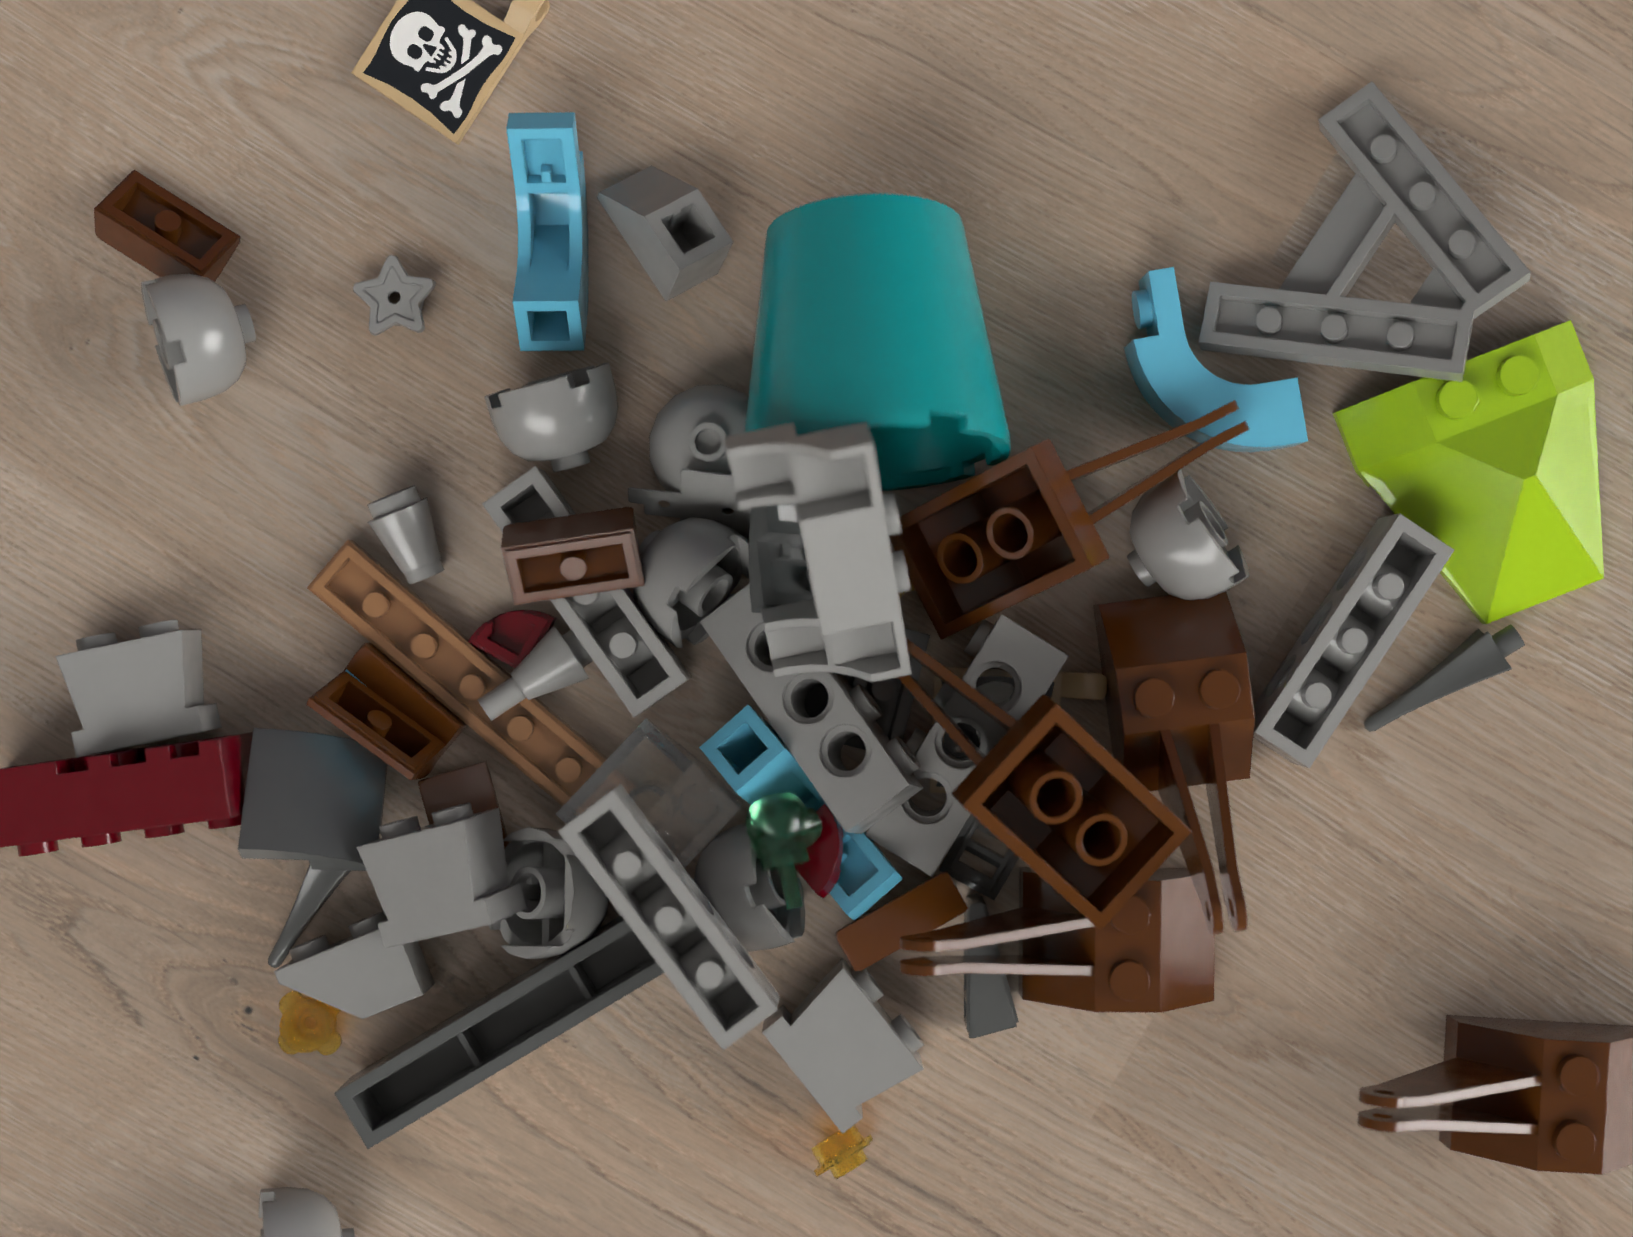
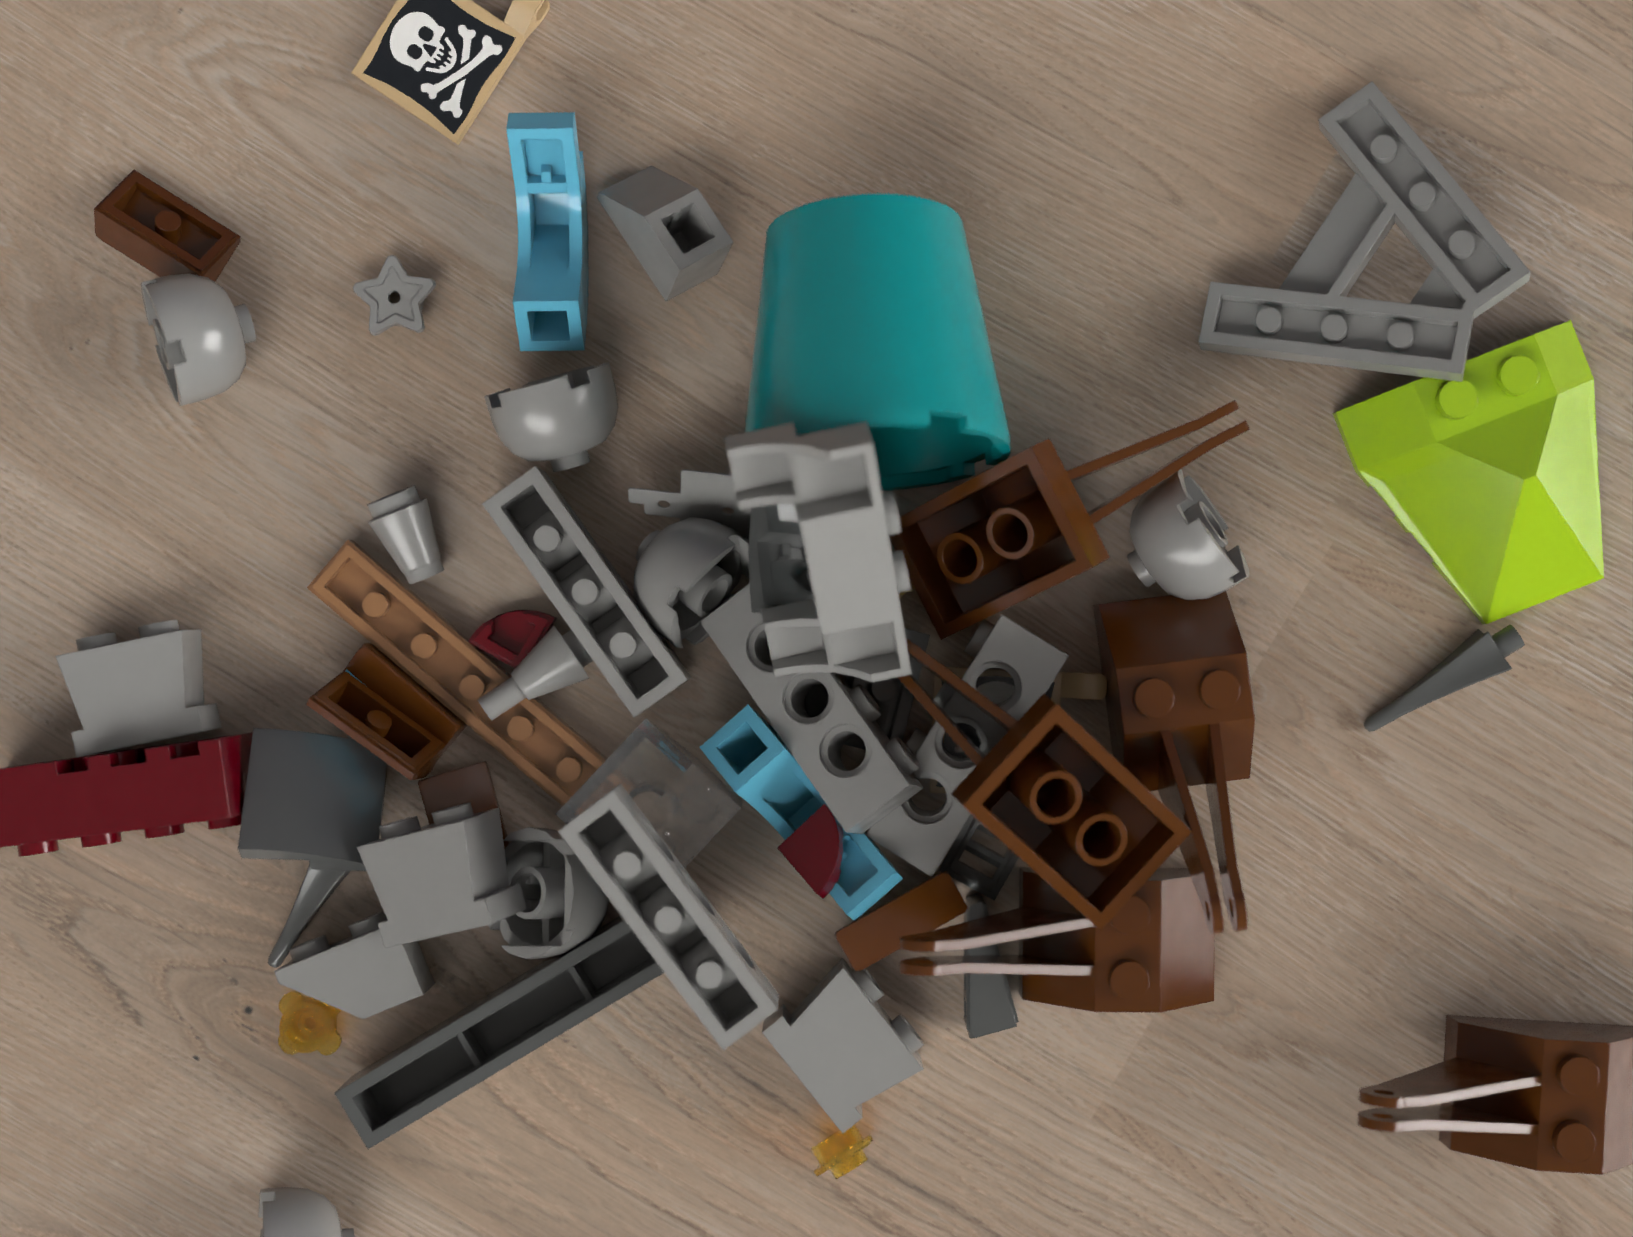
(572, 555): reddish brown slope -> none
(692, 432): light grey cylinder -> none
(746, 895): light grey cylinder -> none
(779, 834): clear green piece -> none
(1185, 390): medium azure arch -> none
(1347, 638): light grey brick -> none

